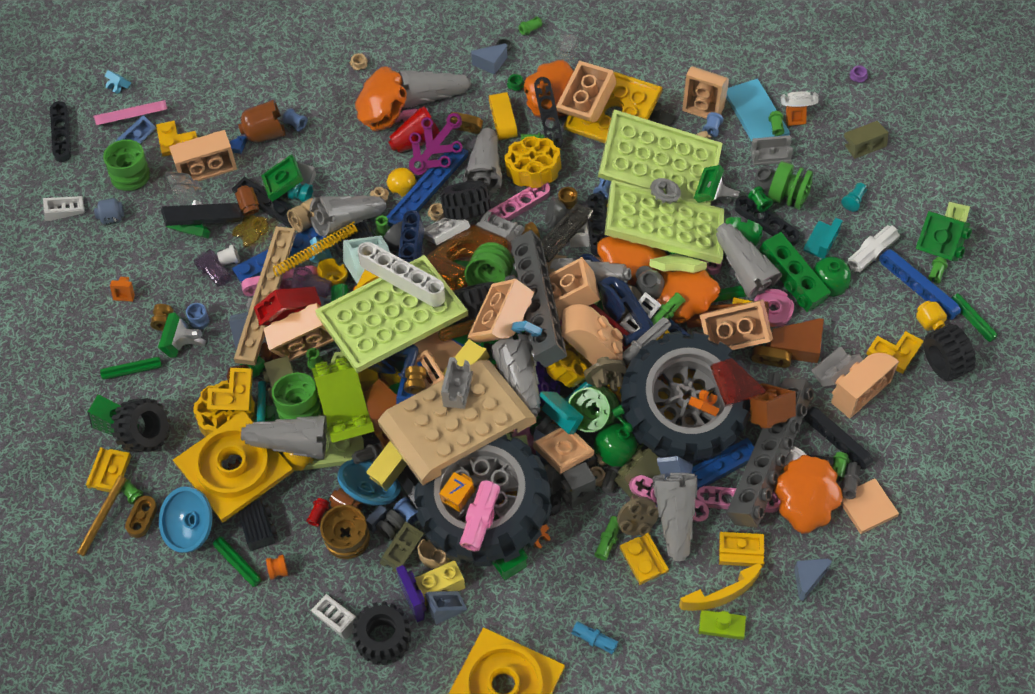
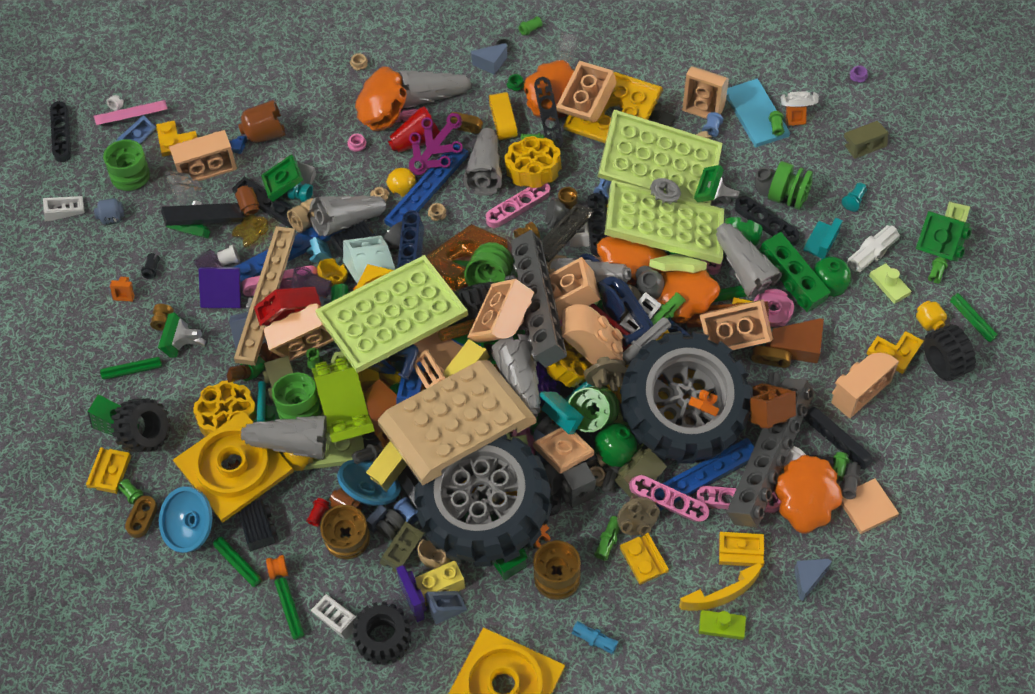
(101, 516): pearl gold bar -> none
(114, 102): none -> white hinge
(117, 80): medium azure tile -> none
(149, 270): none -> black pin
(197, 316): medium blue wheel -> none
(220, 287): none -> dark purple tile
(237, 396): yellow plate -> none
(289, 608): none -> green axle
(294, 119): medium blue bush -> none
(322, 247): yellow piece -> none
(356, 138): none -> bright pink plate
(382, 225): bright green pin -> none
(401, 274): white beam -> none
(415, 379): pearl gold wheel -> none
(444, 229): white tile -> none
(456, 384): light grey hinge -> none
(457, 491): light orange brick -> none
(465, 200): black tyre -> none
(480, 515): bright pink piece -> none
(500, 227): light grey hinge -> none
(528, 327): dark azure tile -> none
(557, 558): none -> pearl gold wheel
(619, 411): green piece -> none
(673, 465): sand blue slope -> none
(676, 509): light grey cone -> none
(734, 382): clear red wing -> none
(760, 199): green bush -> none
(771, 150): light grey hinge -> none
(834, 366): light grey bracket -> none
(890, 283): none -> yellowish green tile
(918, 282): blue beam -> none

